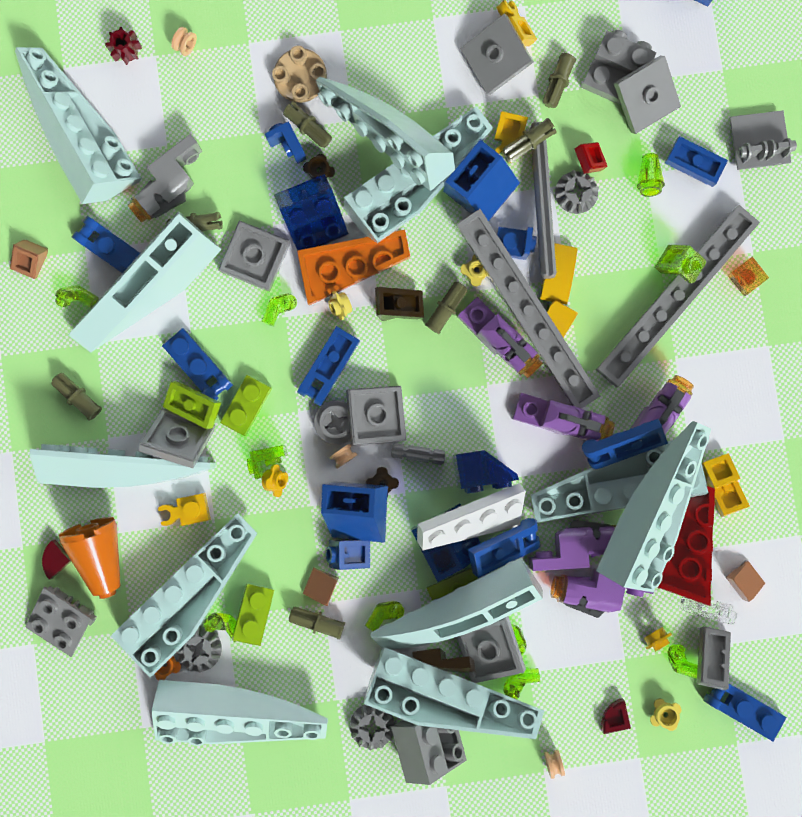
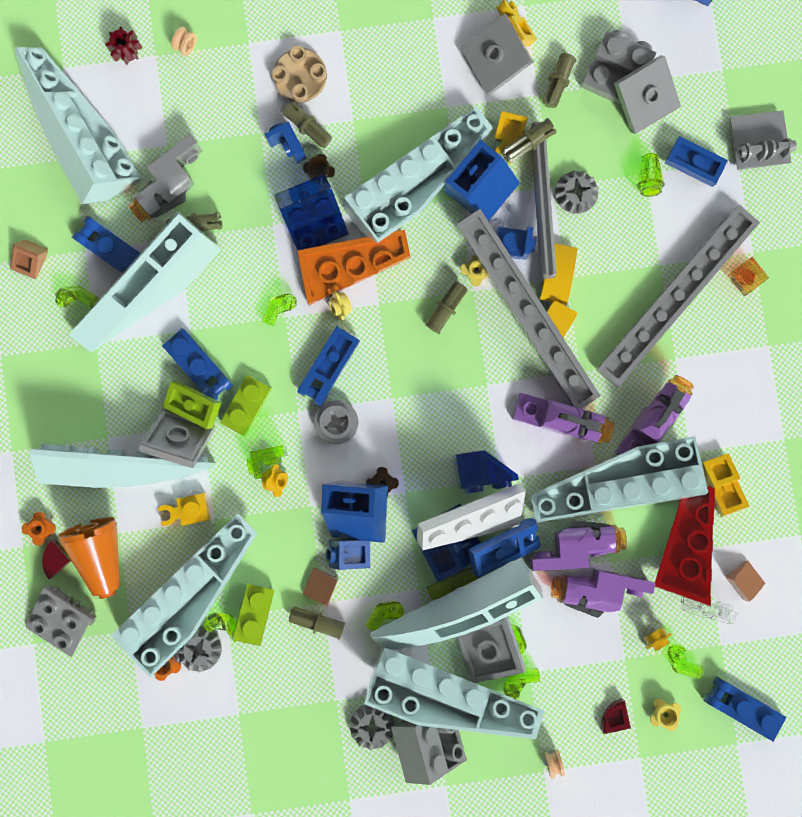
(46, 525): none -> orange plate
(76, 396): olive axle -> none
(228, 715): light aqua wedge -> none
(254, 256): light grey tile -> none
(343, 456): light nougat bush -> none
(376, 415): light grey tile -> none
(390, 132): light aqua wedge -> none
(398, 303): dark brown slope -> none
(418, 453): light grey axle -> none
(437, 659): dark brown slope -> none
(500, 338): medium lavender plate -> none
(591, 157): red tile -> none
(624, 444): blue plate -> none
(654, 514): light aqua wedge -> none
(681, 261): clear neon green bracket -> none
(714, 658): light grey plate -> none

